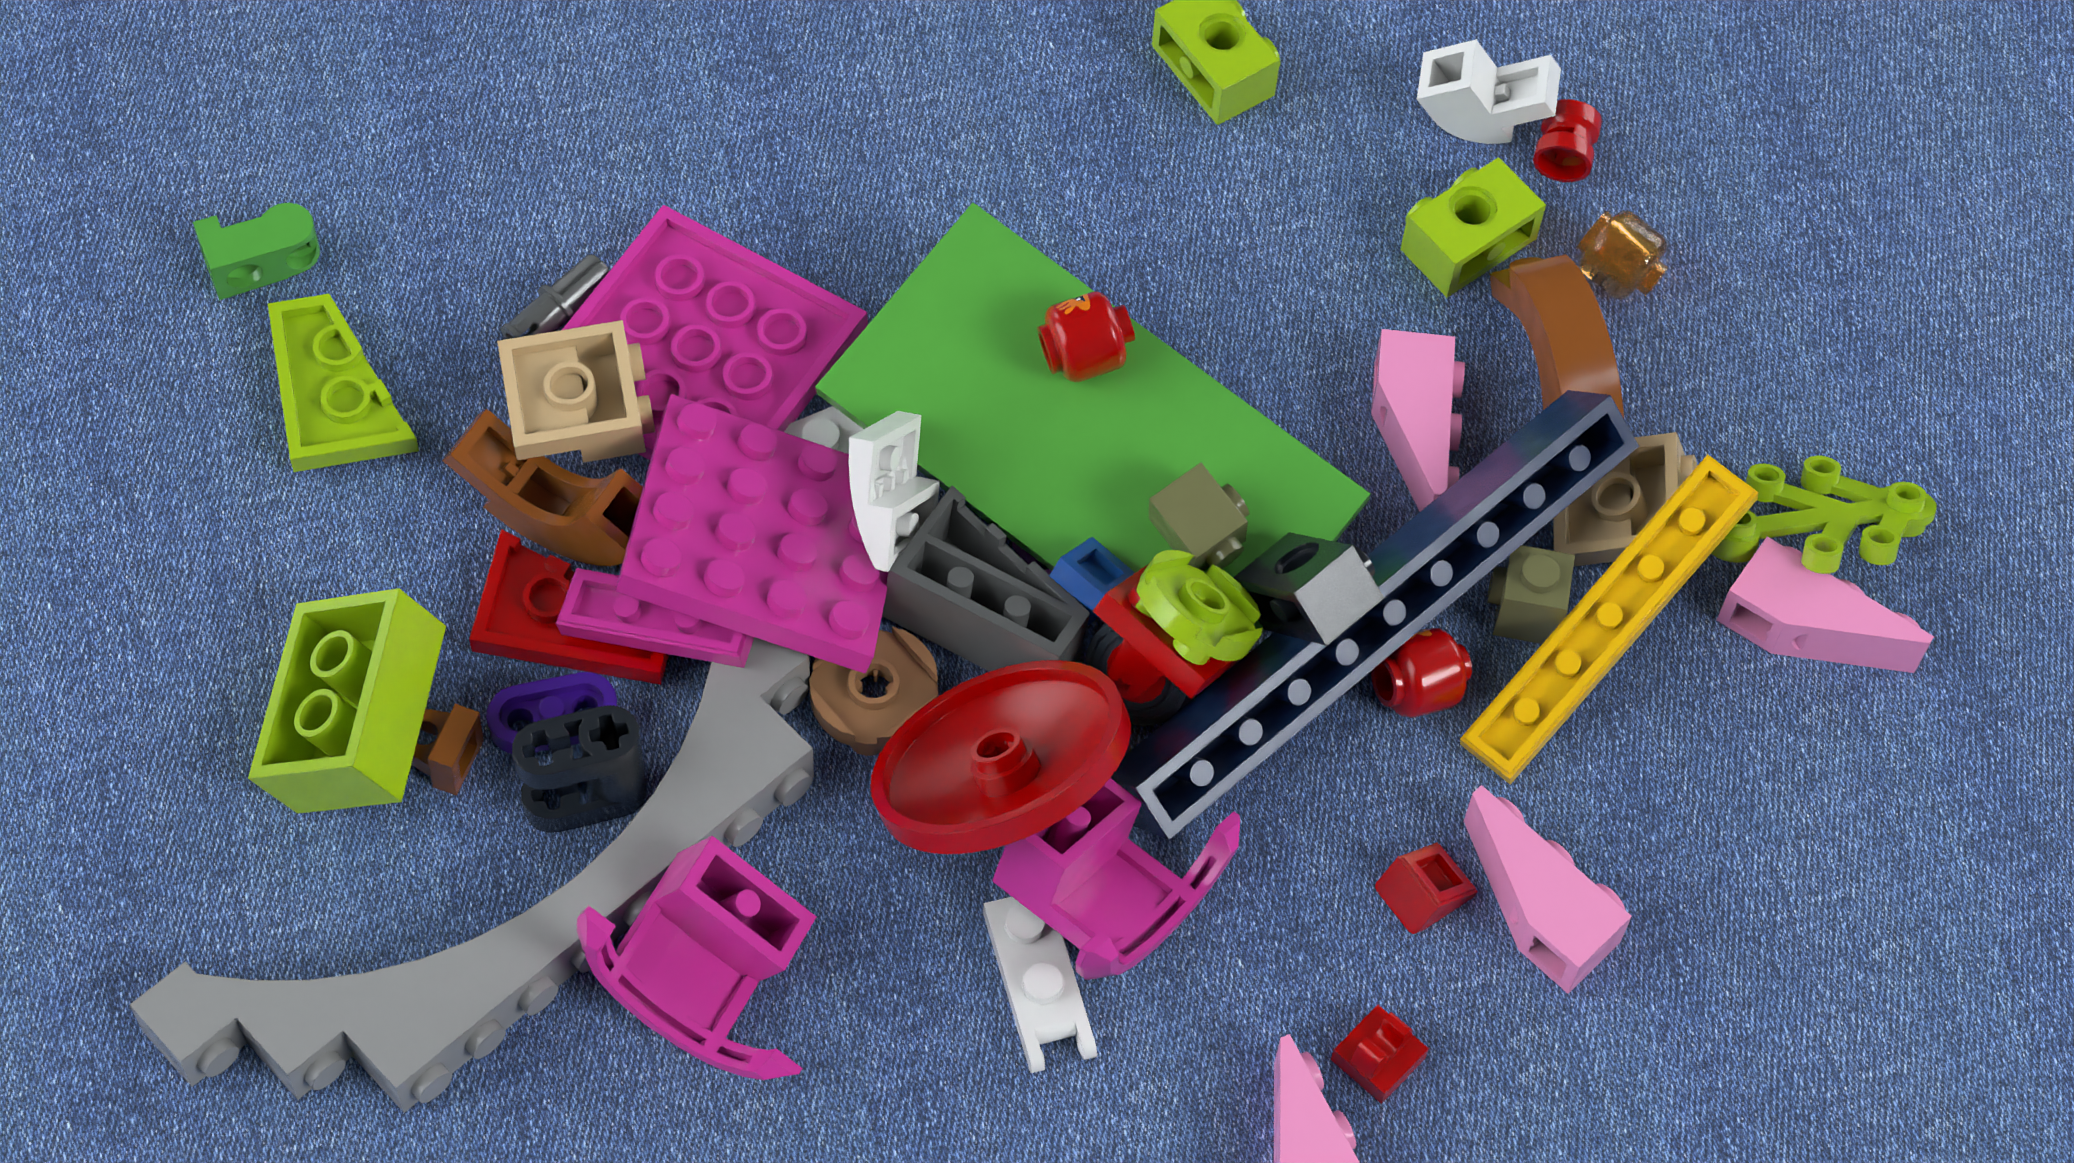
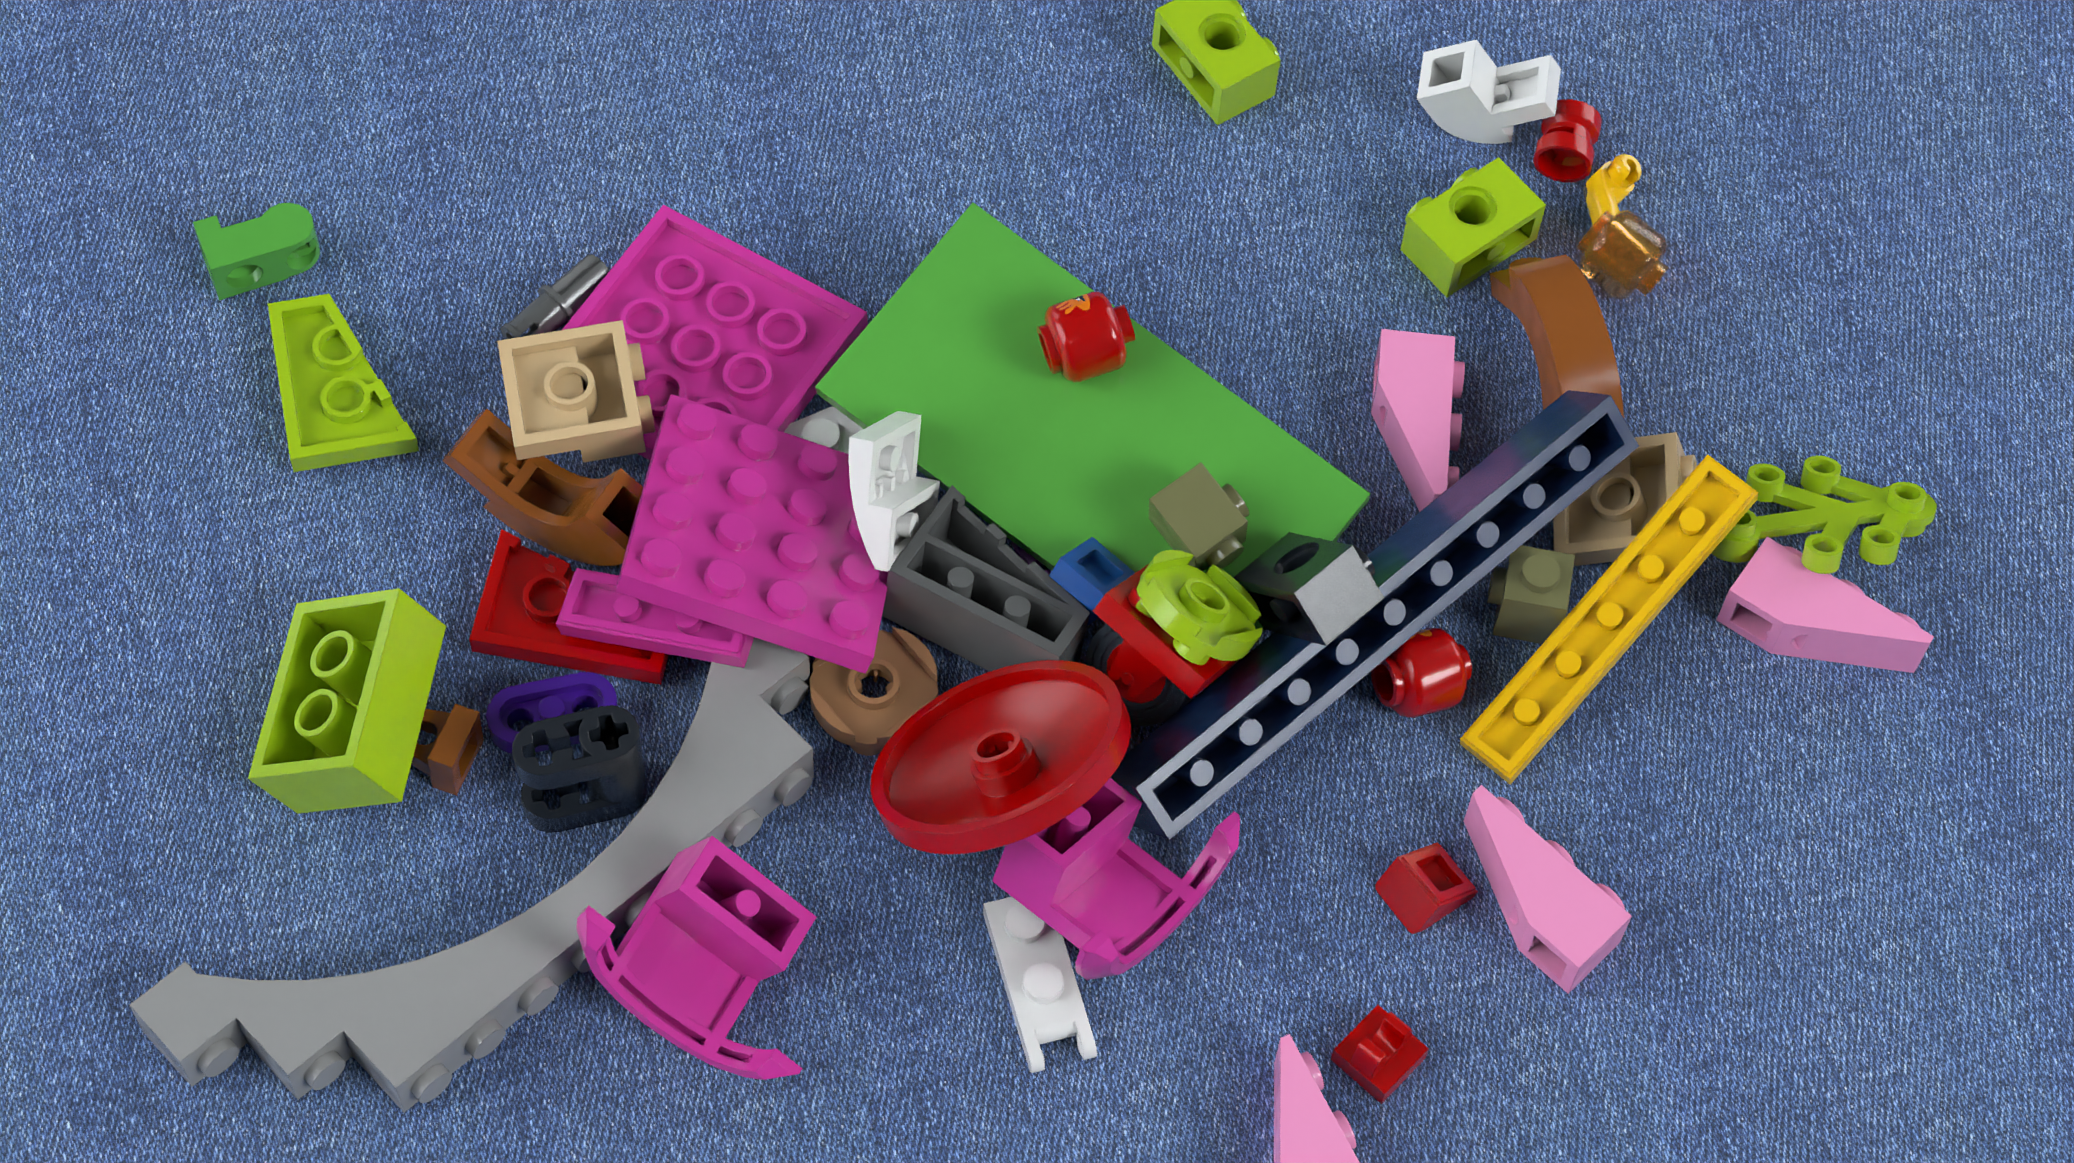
(1611, 185): none -> yellow arm

